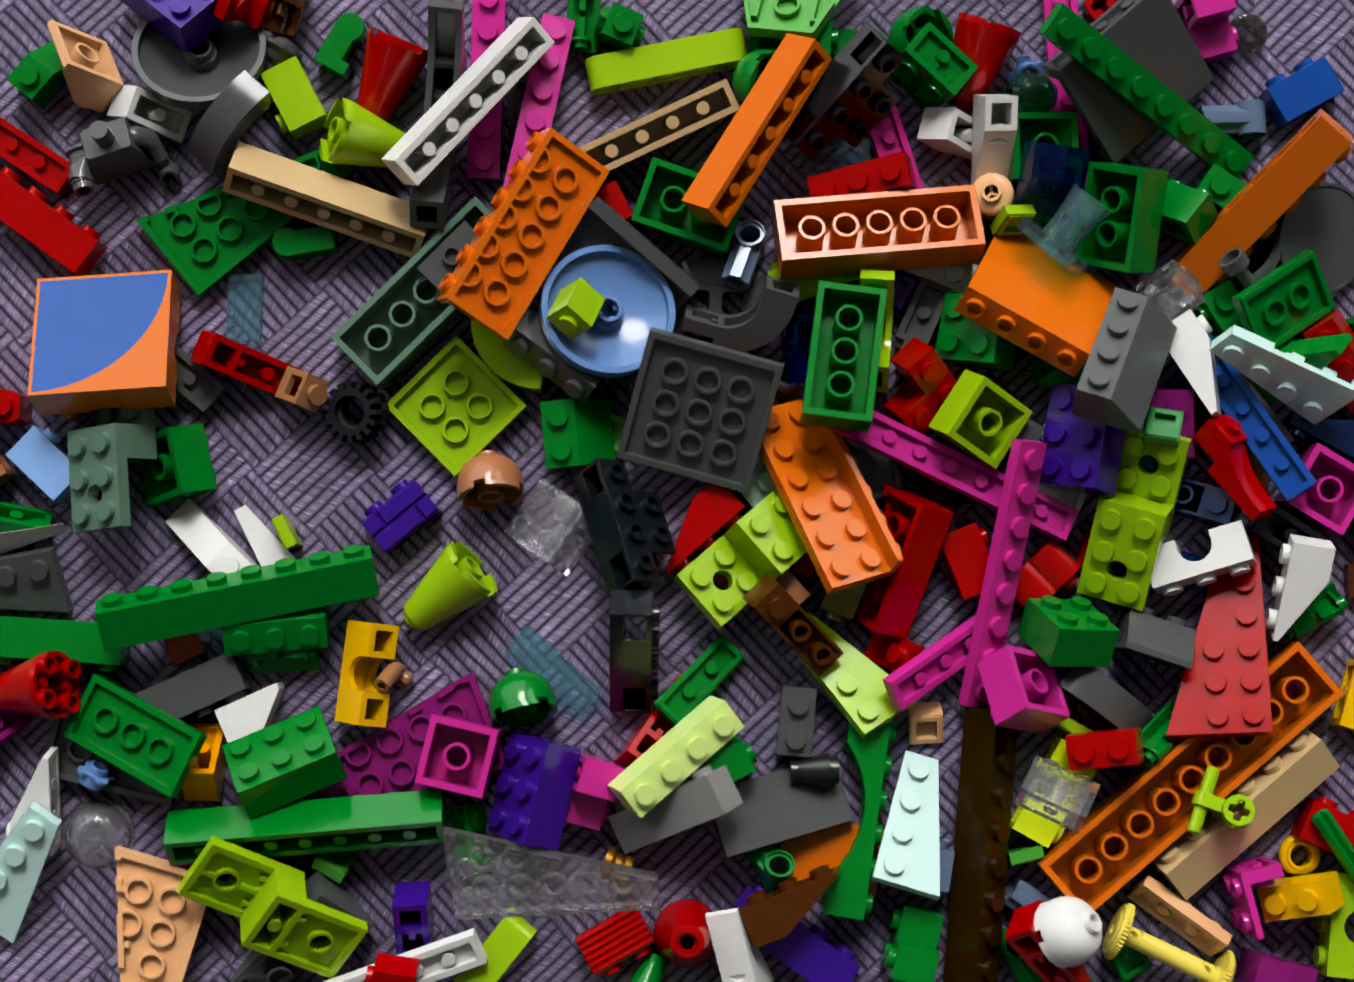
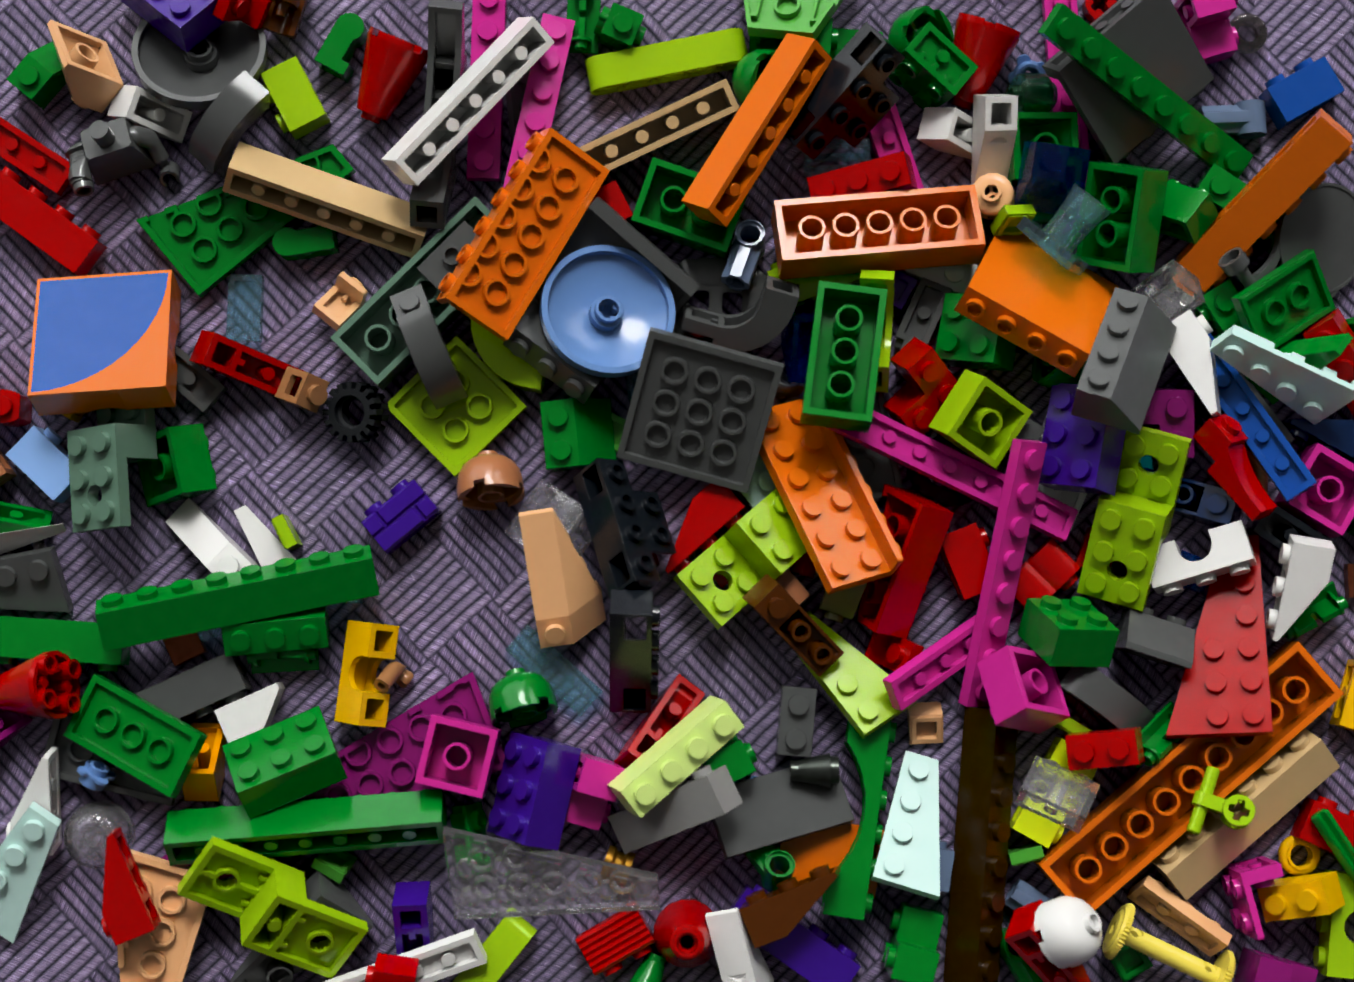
(126, 900): none -> red slope
(280, 49): dark grey piece -> none
(341, 301): none -> light nougat bracket
(356, 136): lime cone -> none
(427, 347): none -> dark grey arch
(449, 588): lime cone -> none
(562, 589): none -> light nougat wedge
(575, 308): lime brick -> none
(698, 680): green tile -> none
(1163, 426): green tile -> none

